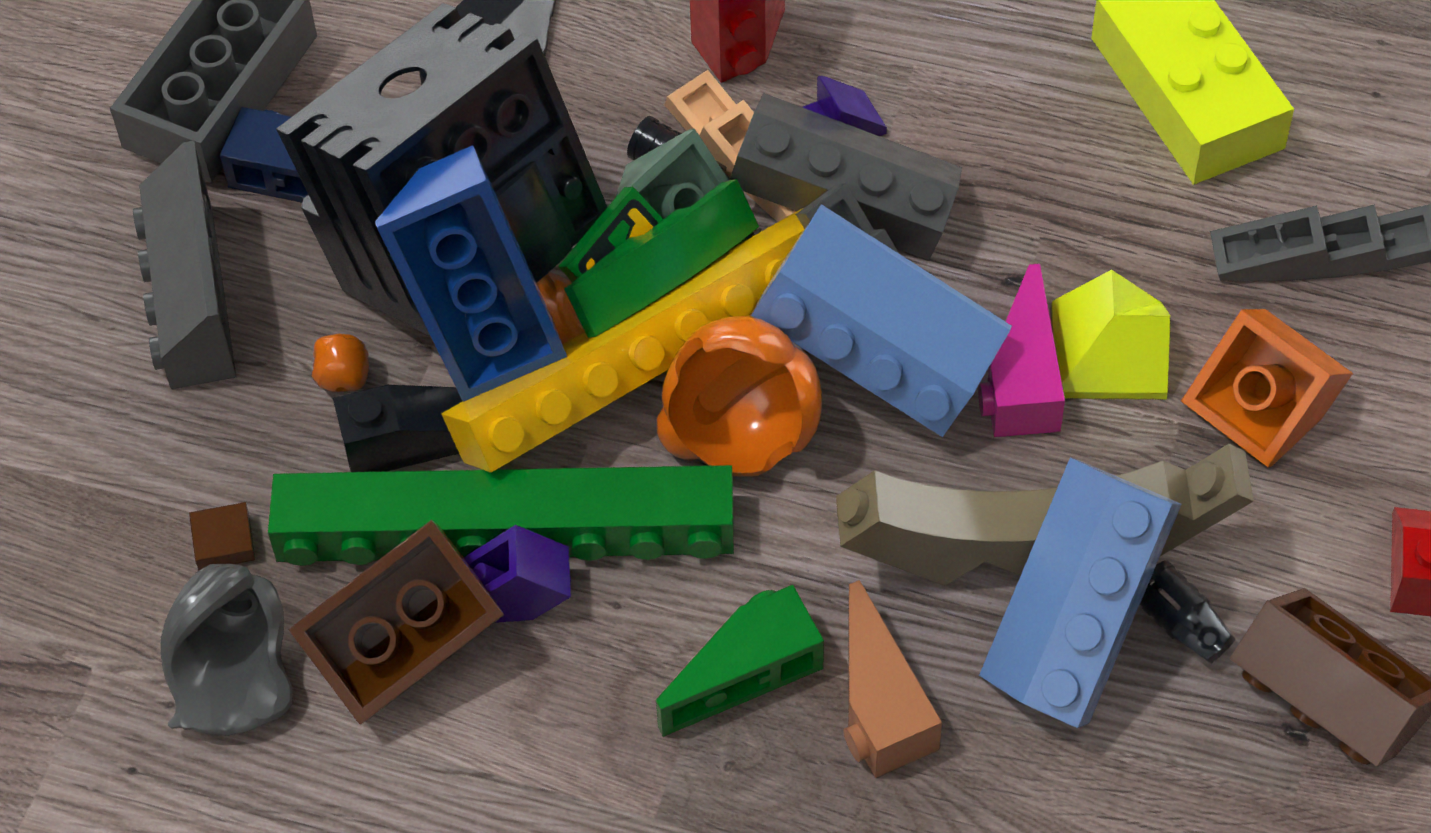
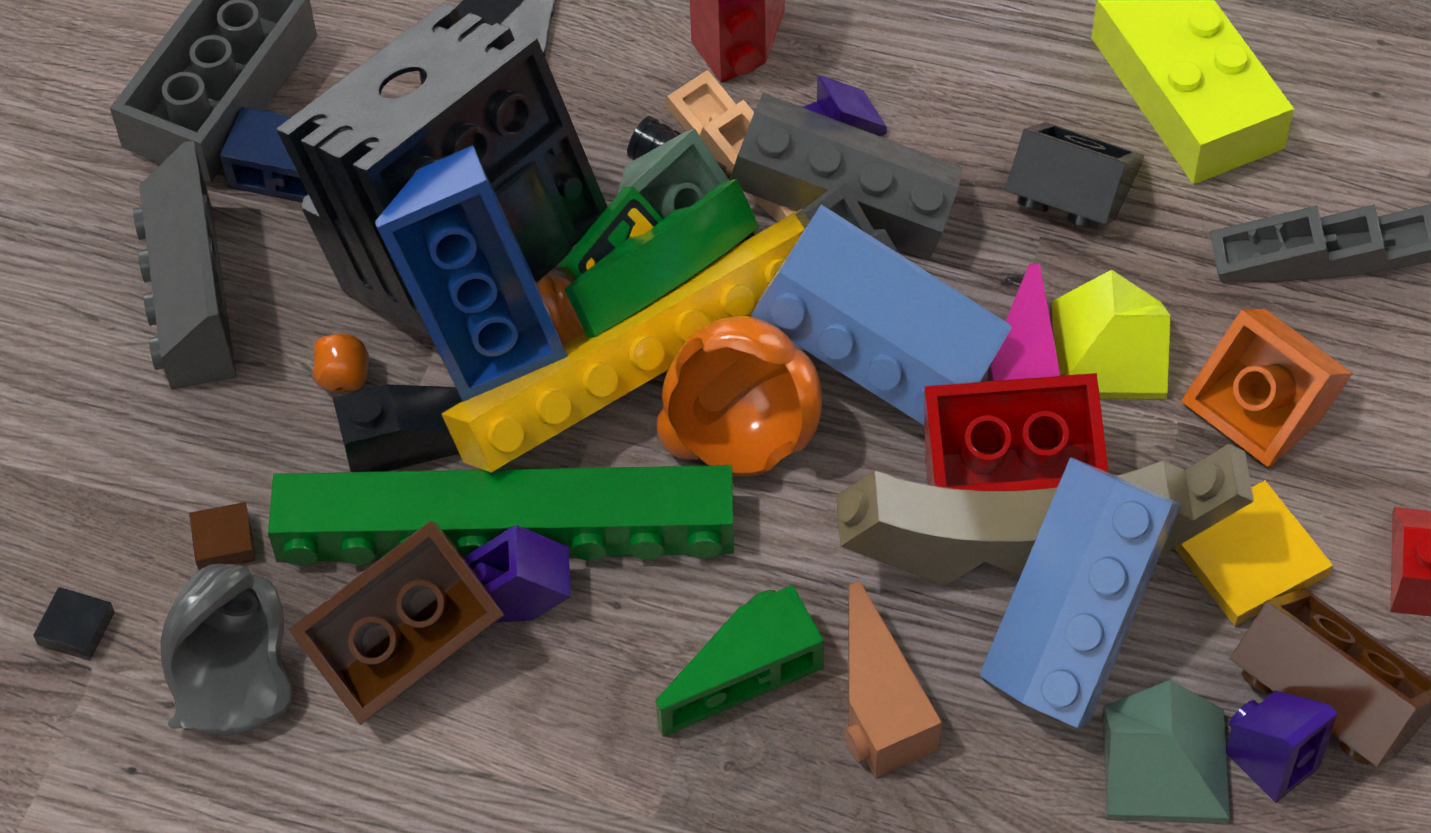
(74, 623): none -> black tile
(1012, 432): none -> red slope
(1072, 174): none -> black slope
(1165, 757): none -> sand green slope
(1195, 622): black hinge -> none
(1254, 556): none -> yellow tile
(1280, 740): none -> dark purple slope

